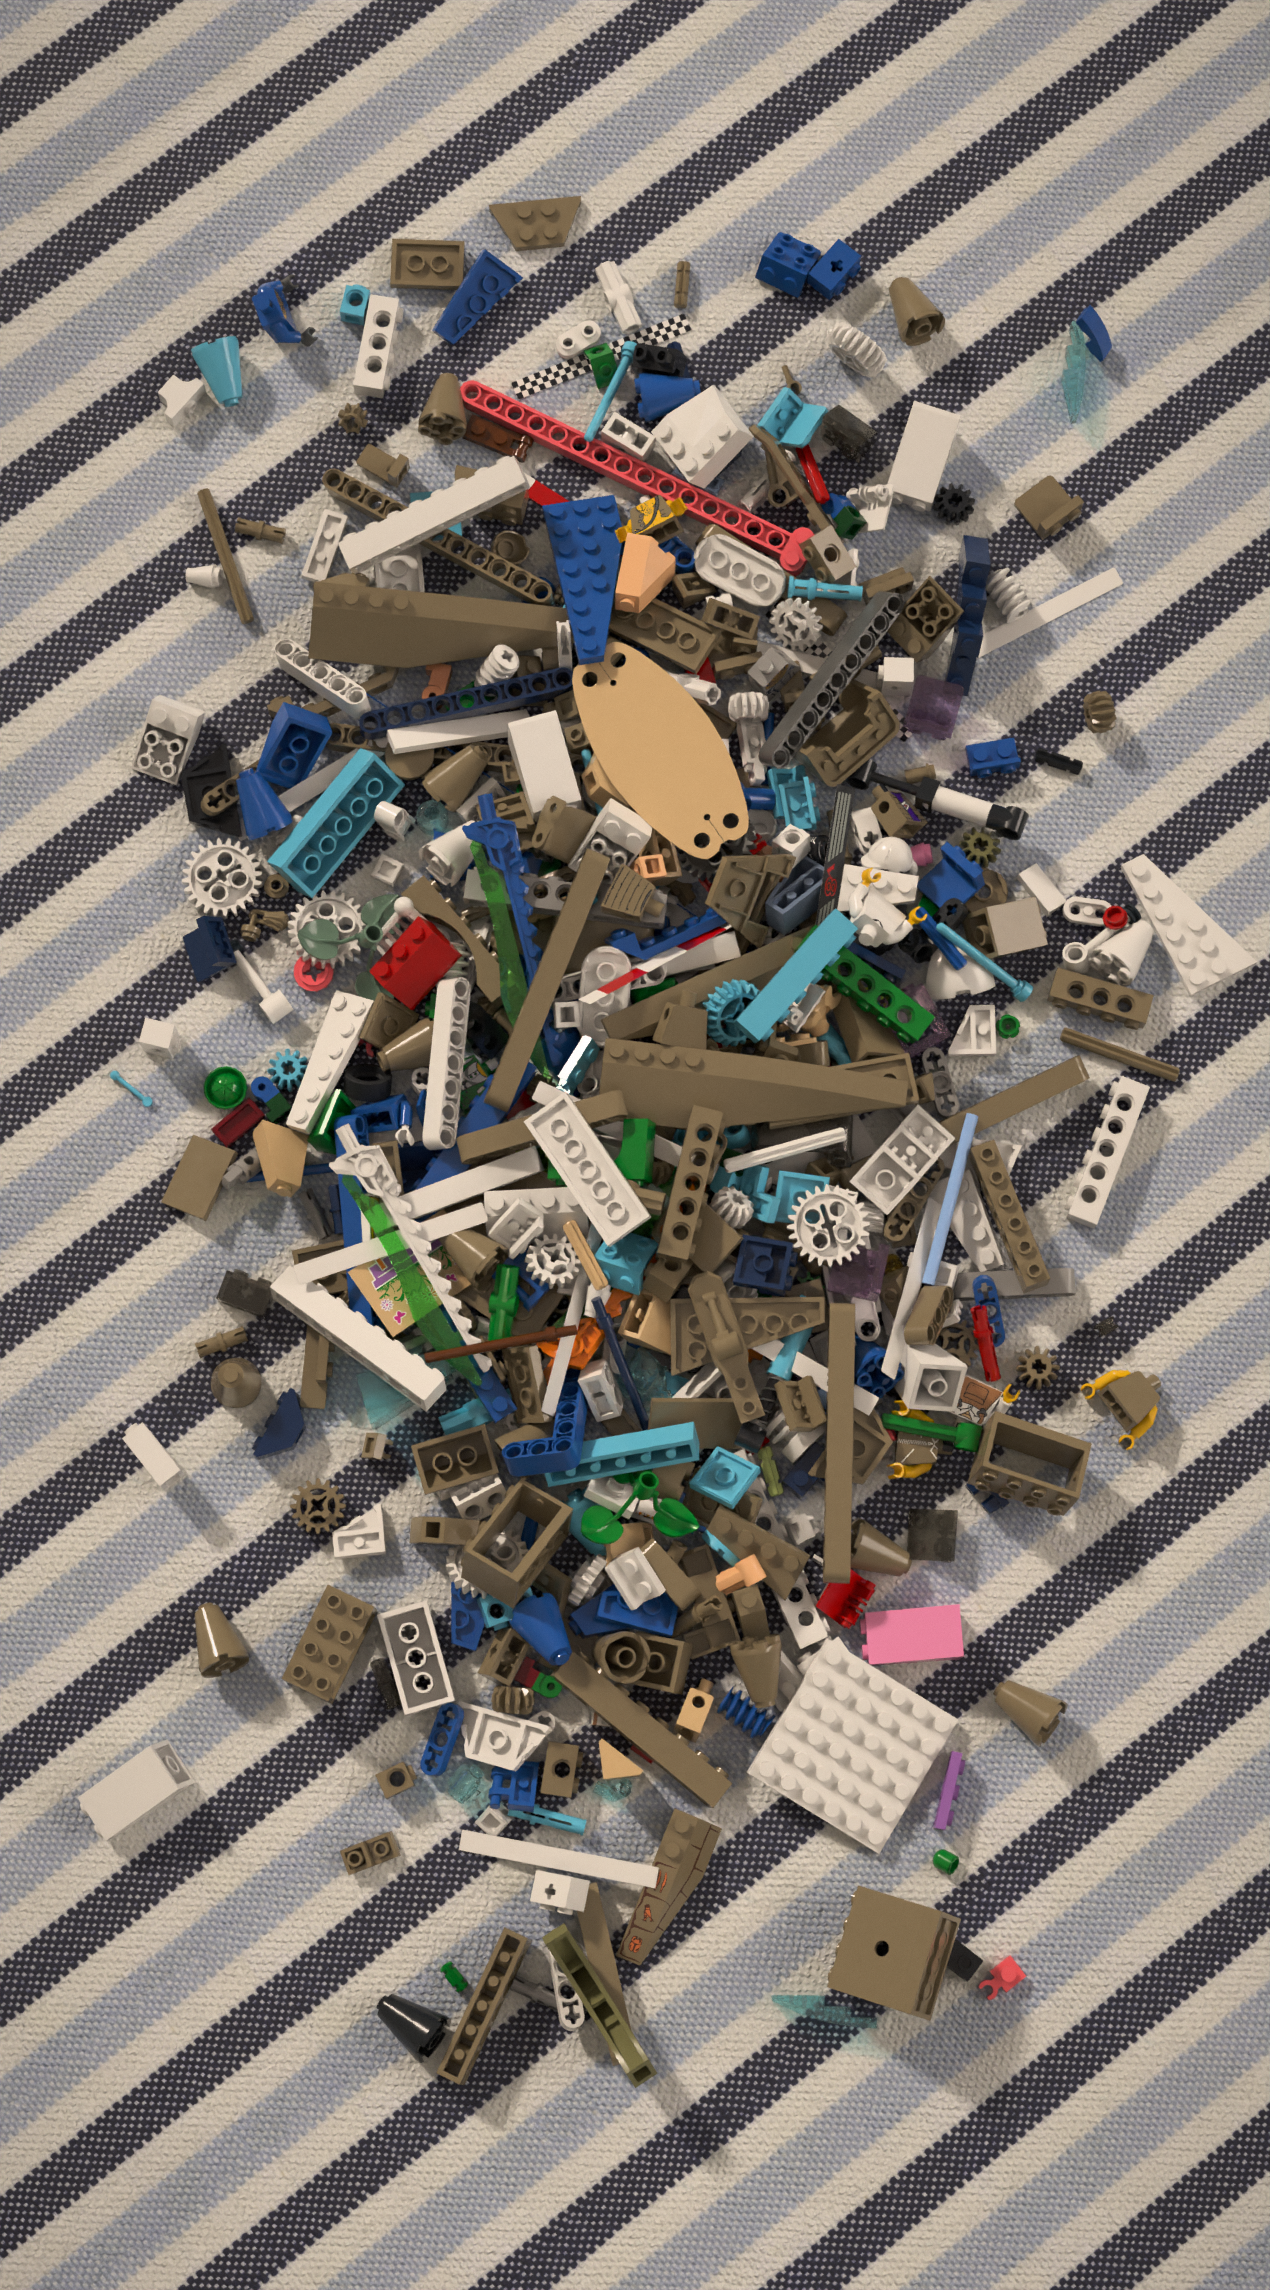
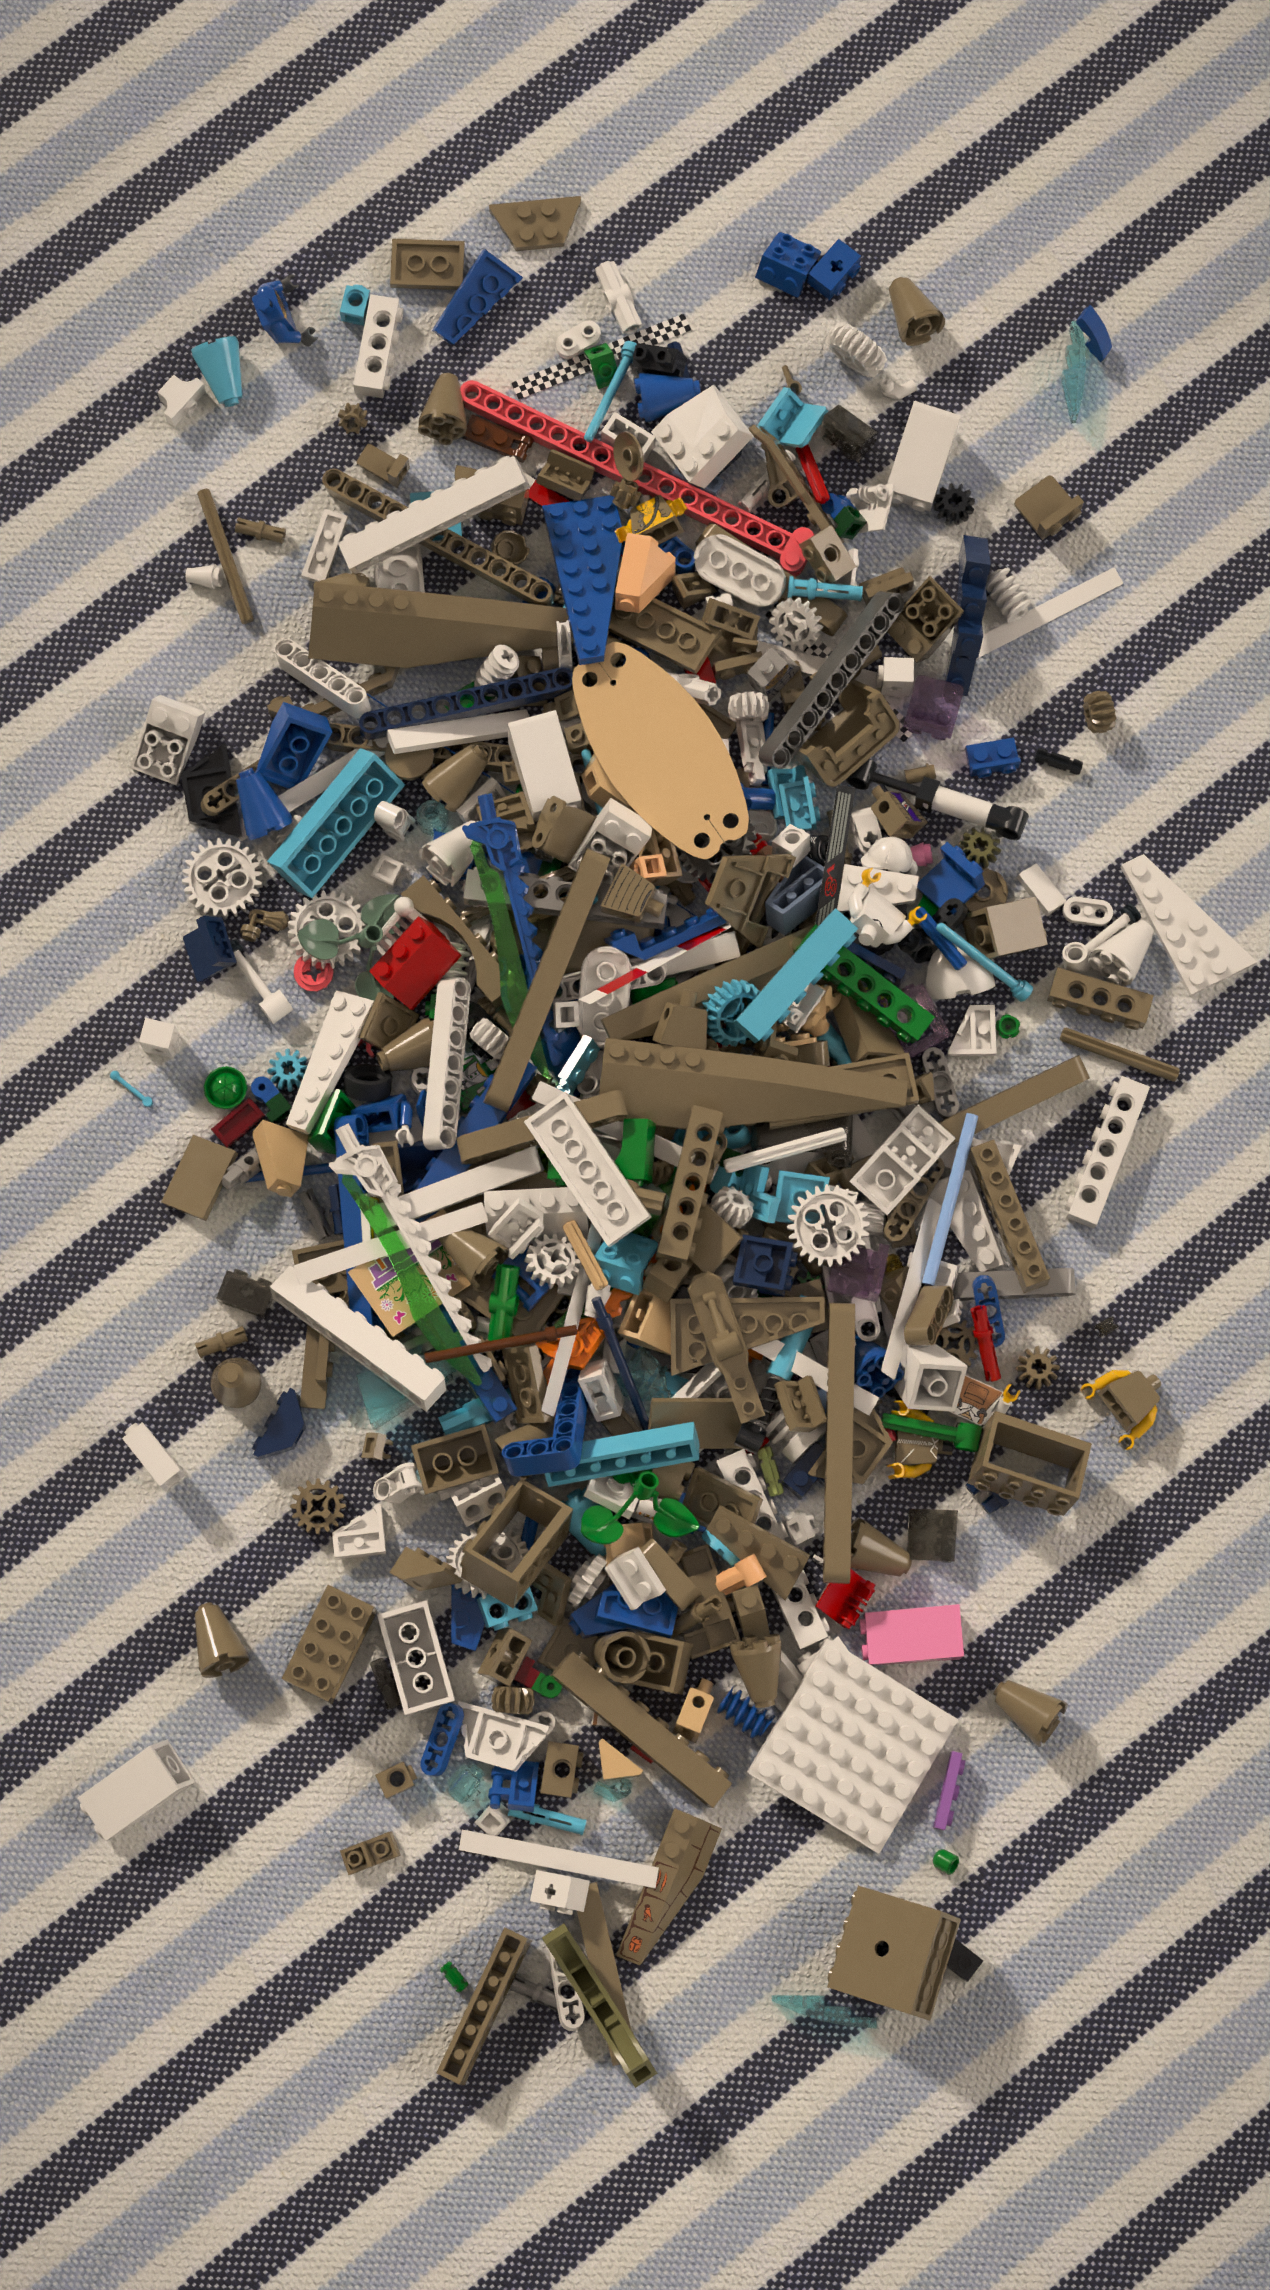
(279, 893): dark tan plate -> none
(398, 1484): none -> white piece
(413, 2025): black cone -> none
(423, 1570): none -> dark tan slope
(439, 681): nougat leg -> none
(442, 1530): dark tan slope -> none
(489, 1037): none -> white gear
(542, 1627): blue cone -> none
(566, 475): none -> dark tan bracket
(625, 494): none -> dark tan gear
(628, 456): none -> dark tan dish
(682, 284): dark tan axle -> none
(724, 1477): medium azure tile -> none
(897, 392): none -> white arm
(1005, 1975): coral plate -> none
(1115, 917): red plate -> none

